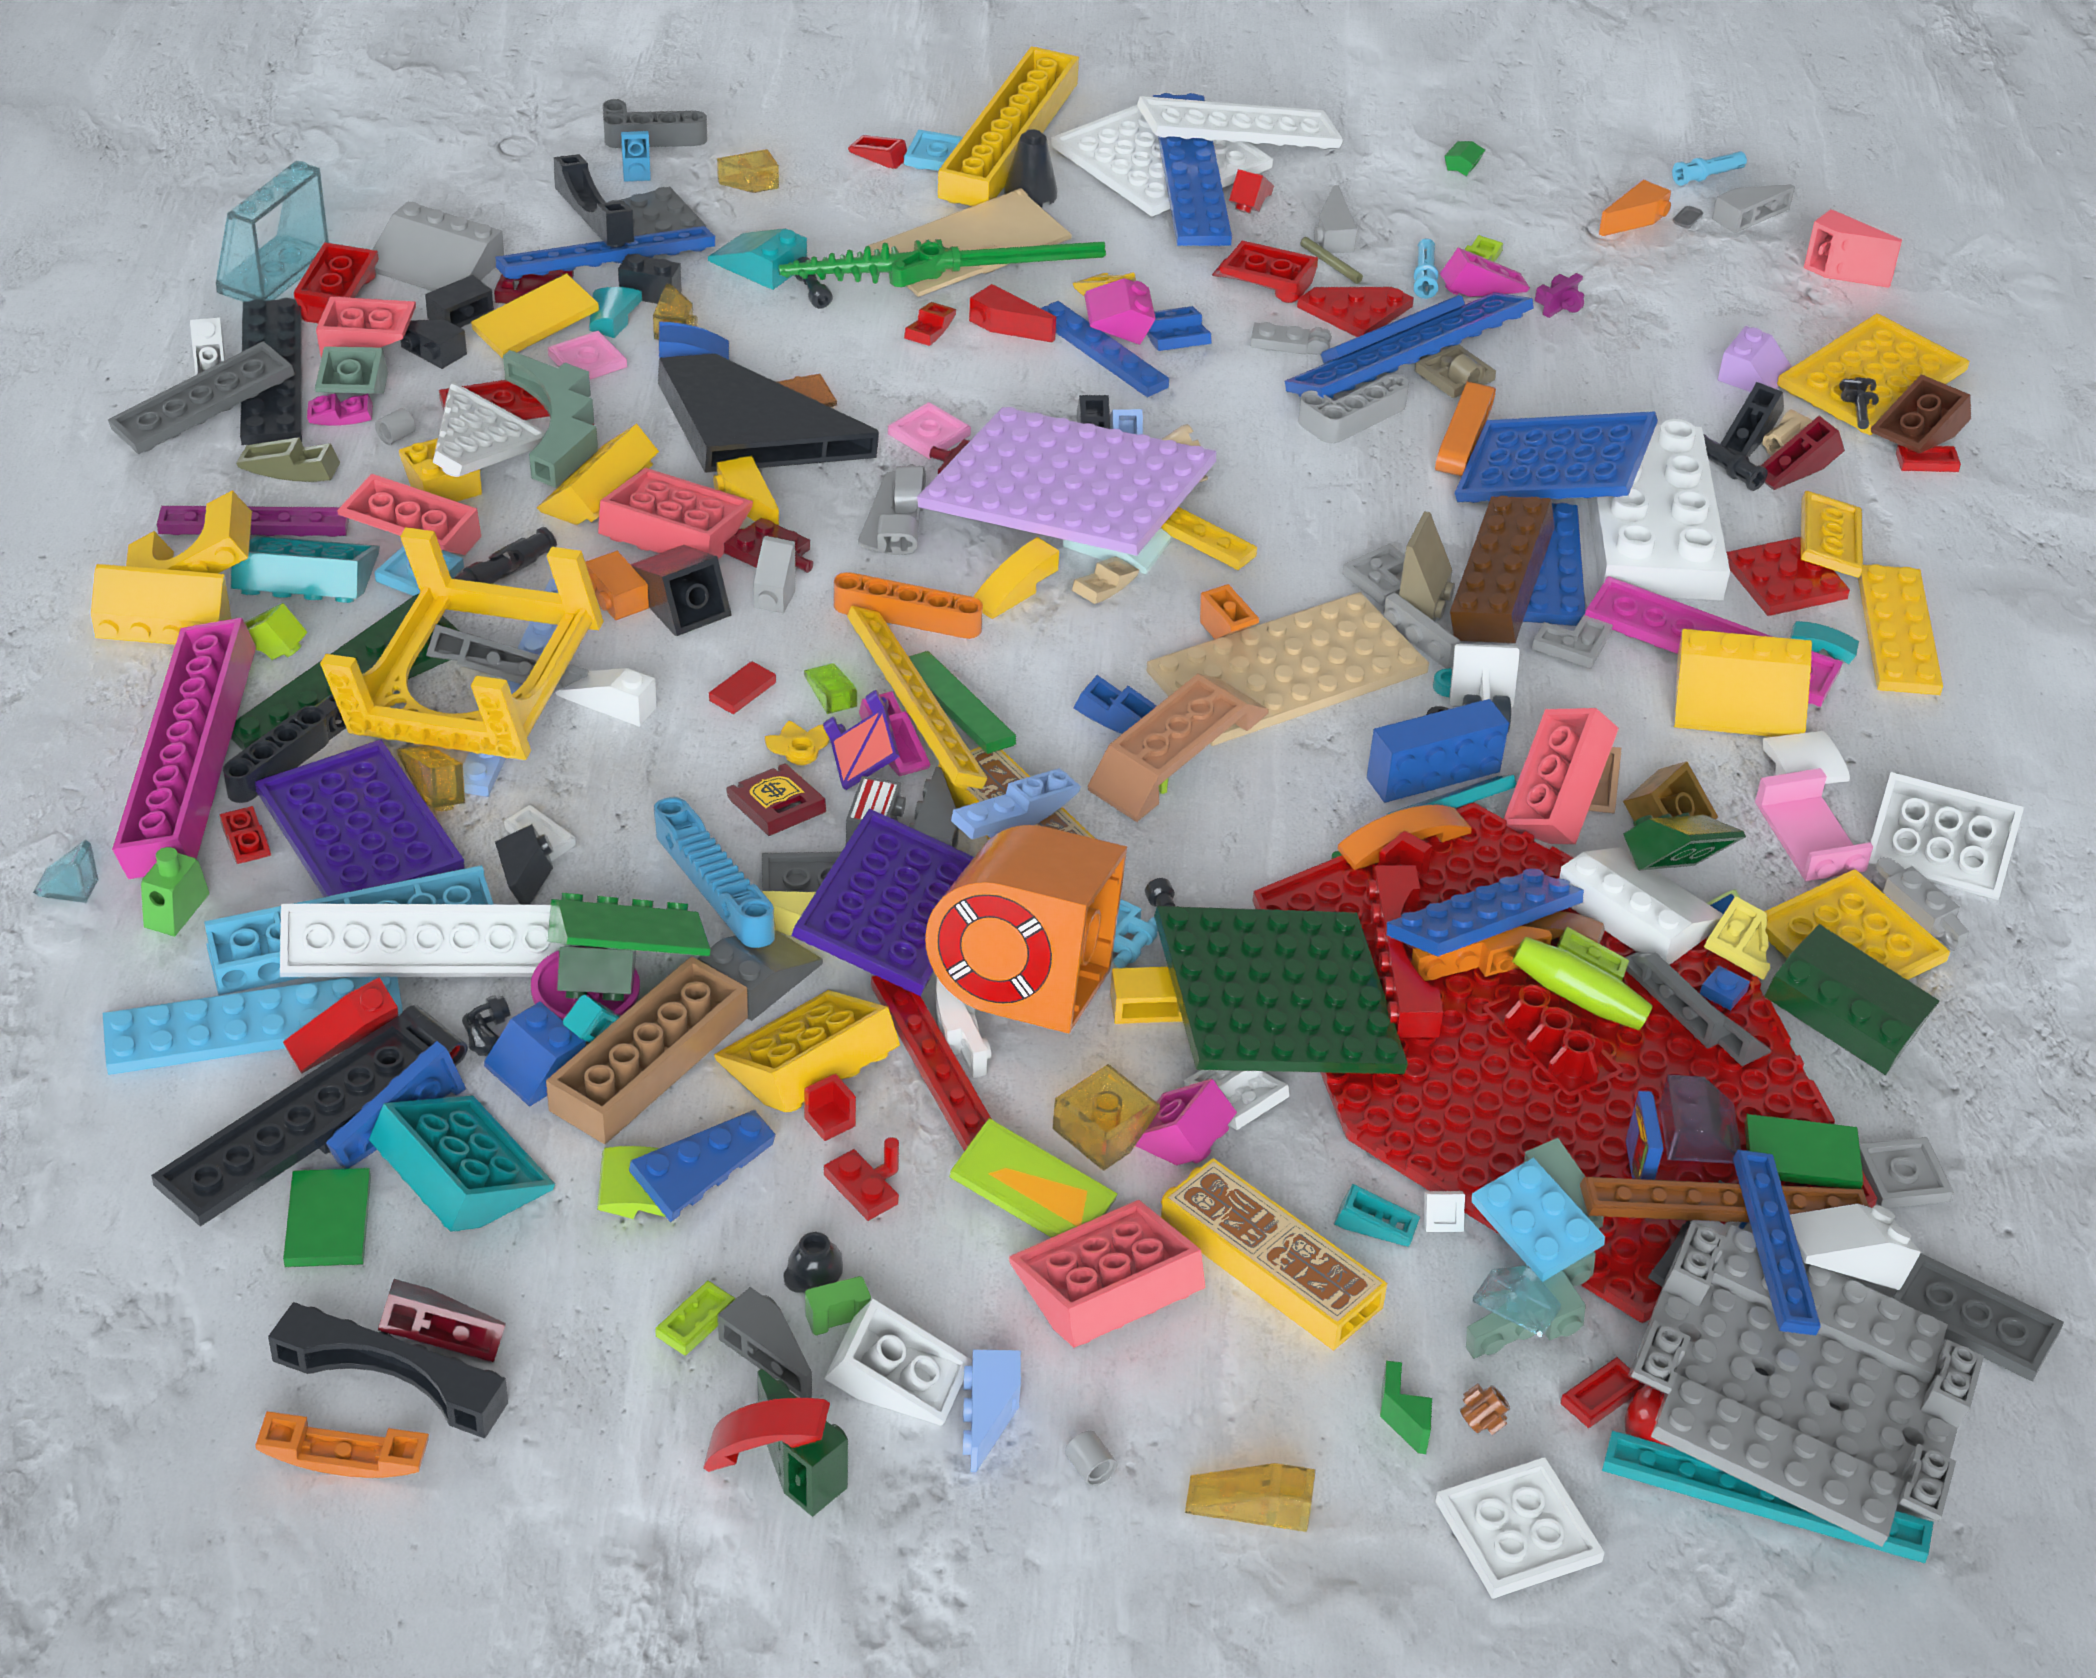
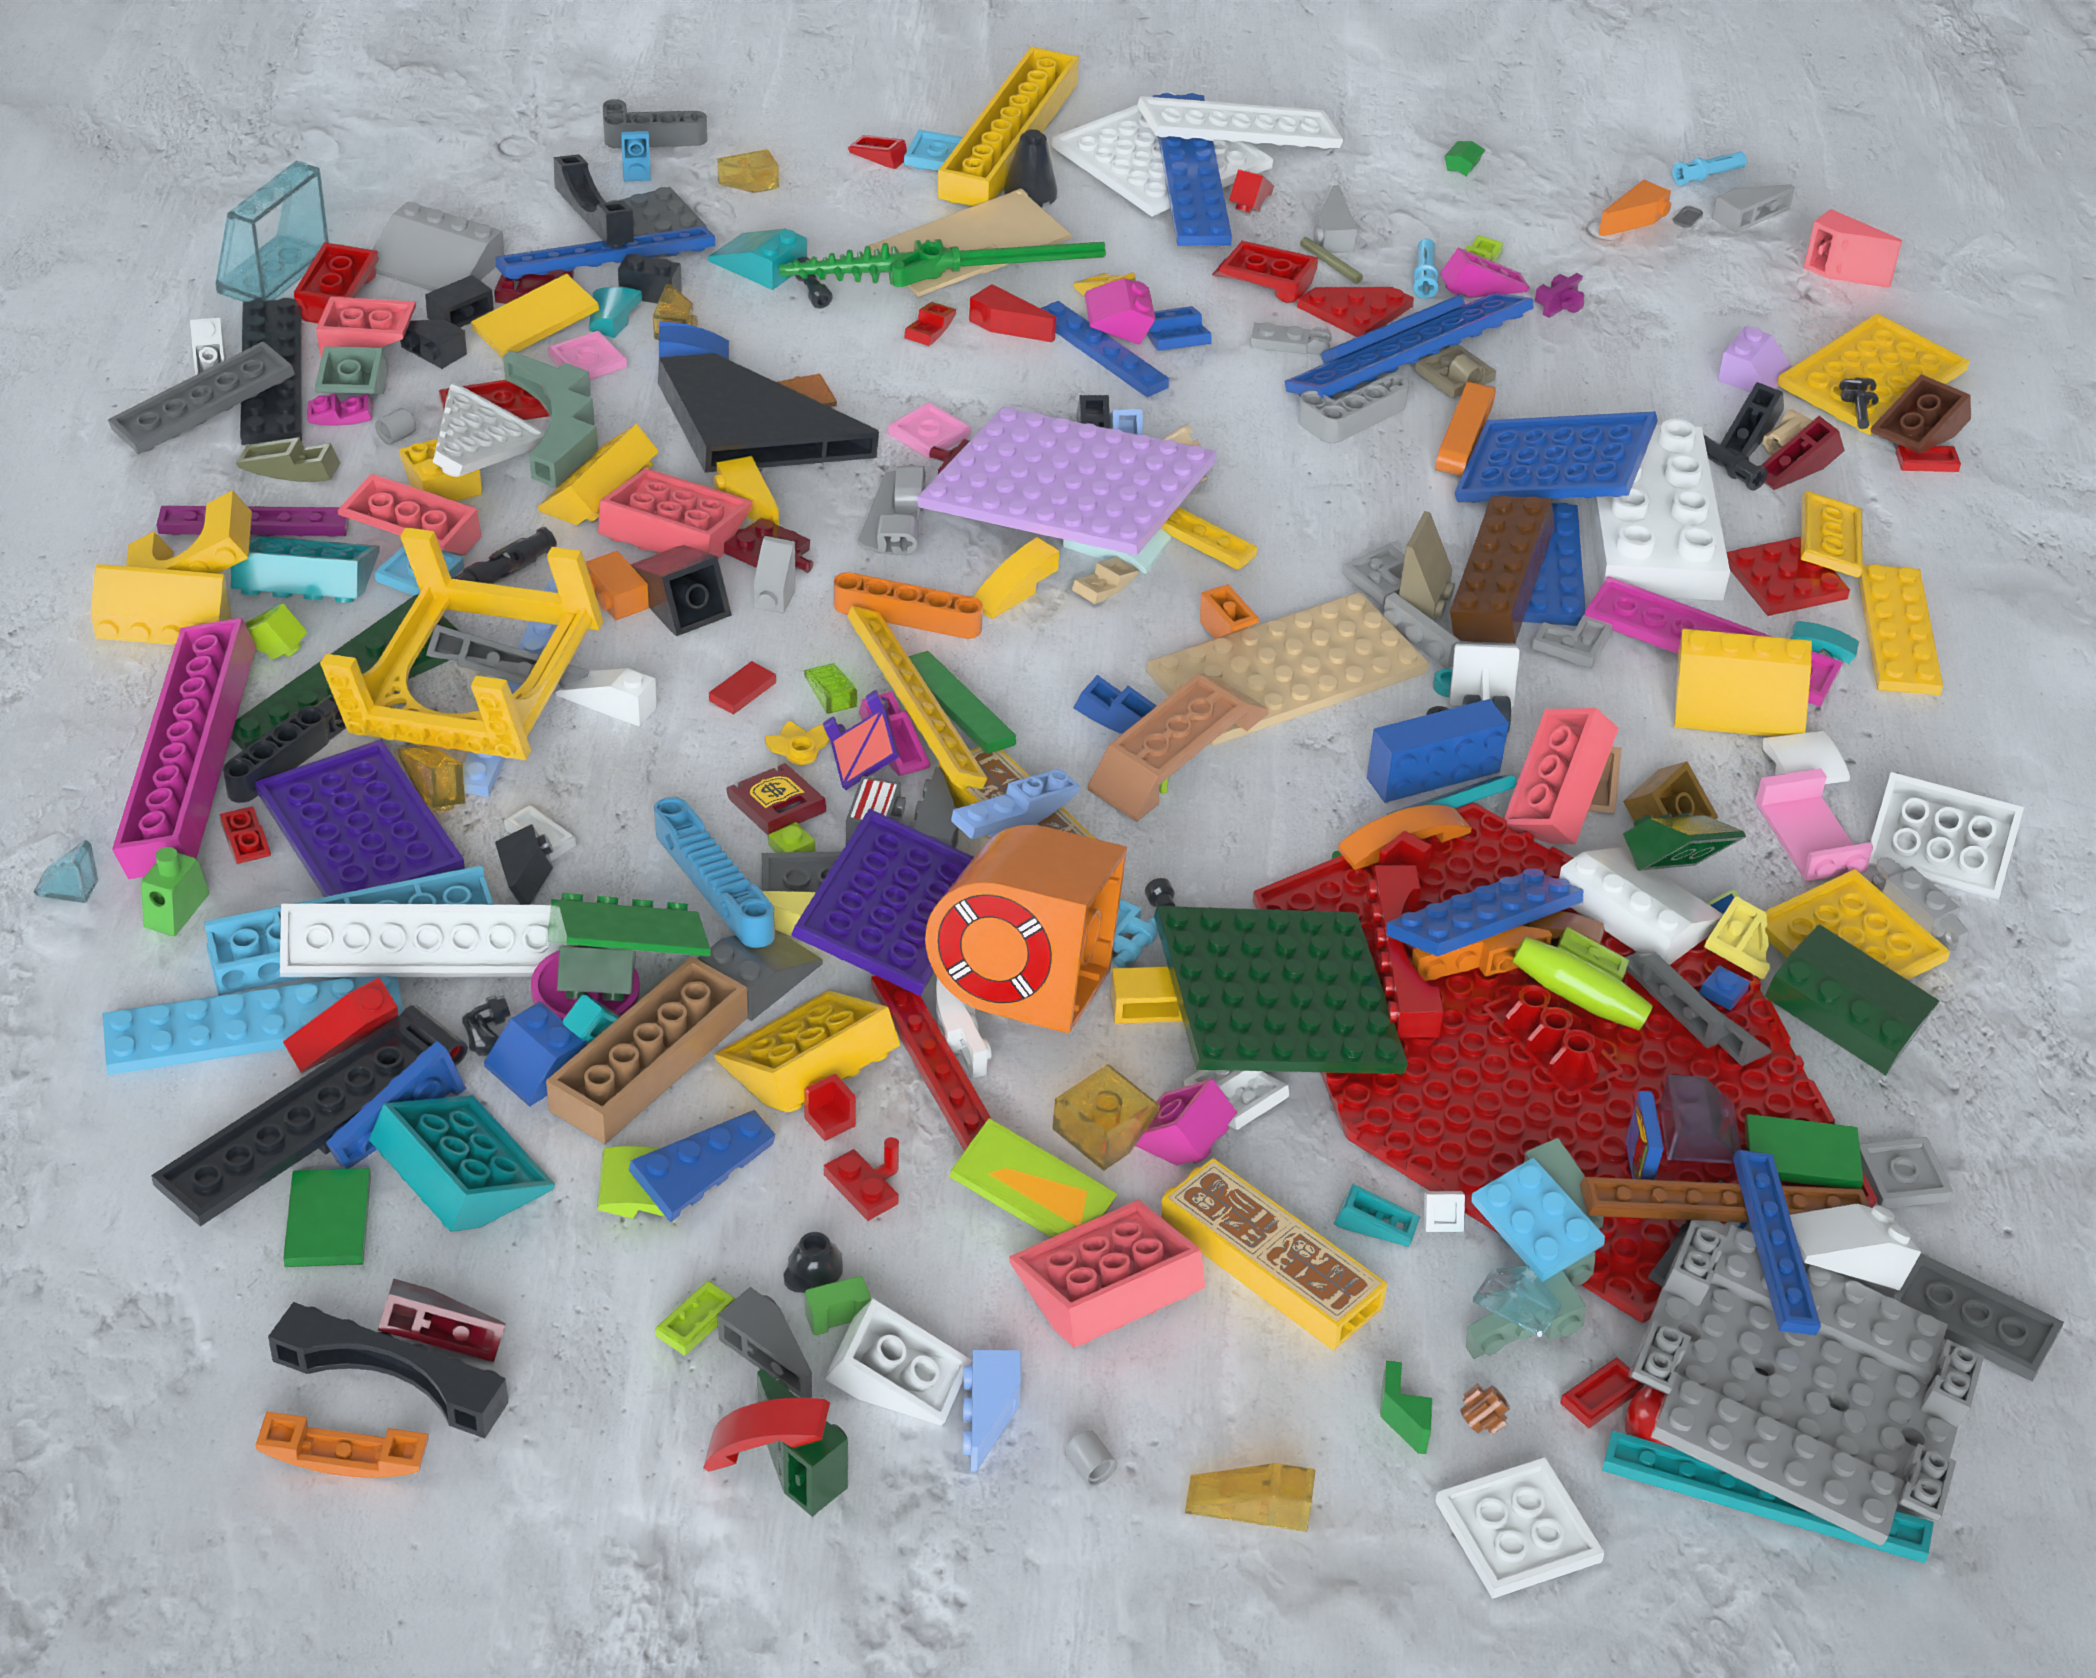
(791, 839): none -> lime plate

